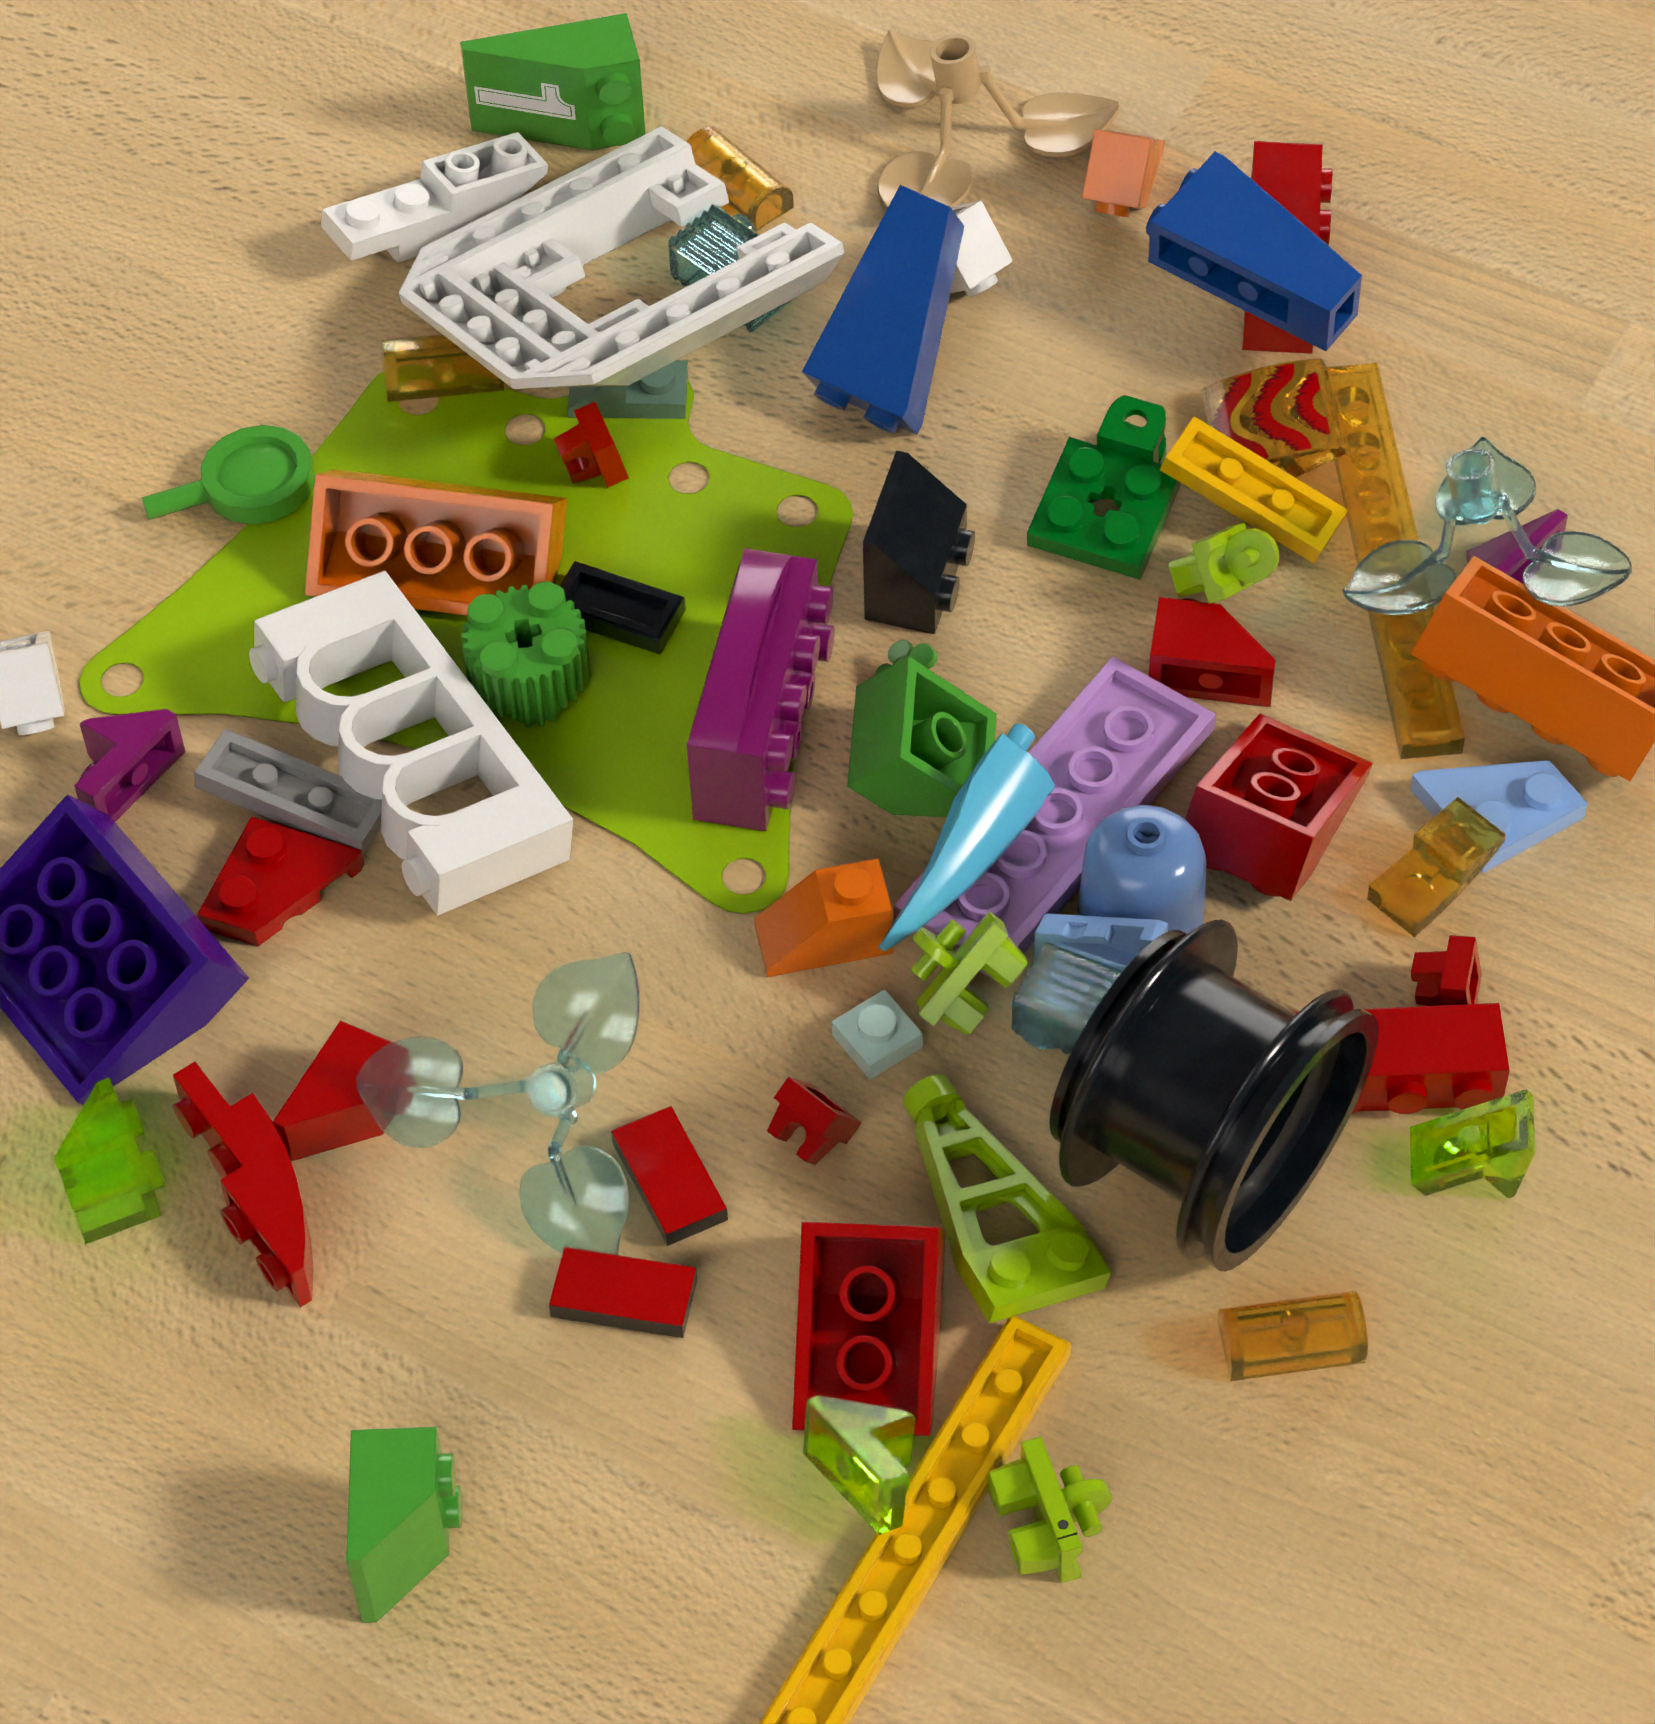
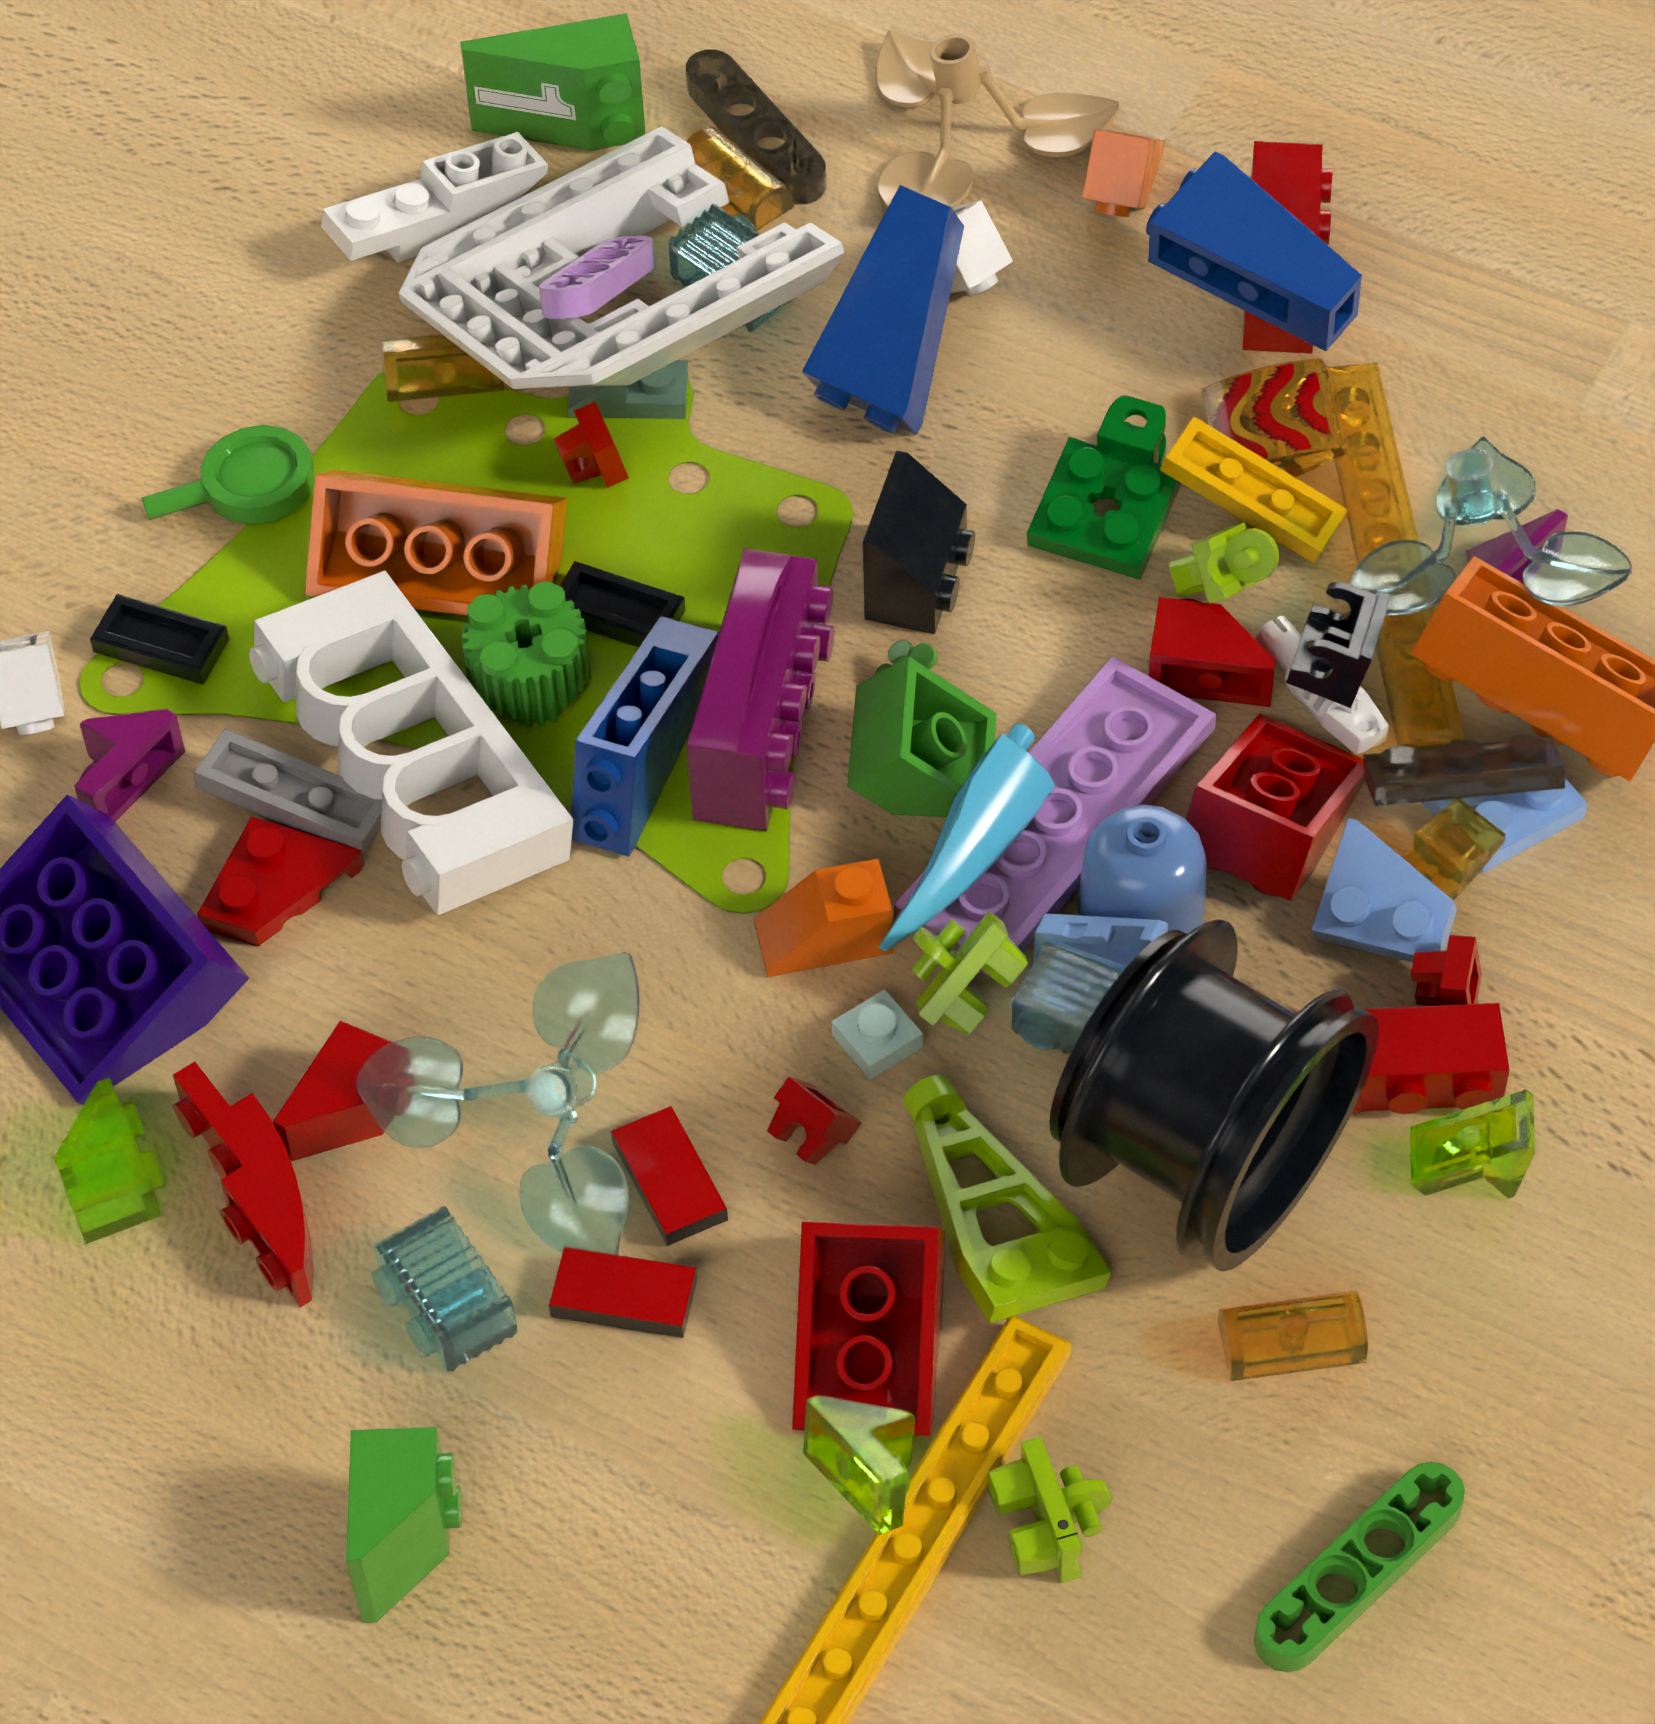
(159, 639): none -> black tile
(444, 1289): none -> clear light blue brick
(597, 277): none -> lavender beam
(638, 735): none -> blue slope
(762, 122): none -> clear smoke beam
(1339, 647): none -> black hinge
(1352, 1559): none -> bright green beam
(1355, 727): none -> white hinge
(1381, 901): none -> light blue wing
(1463, 770): none -> clear smoke plate

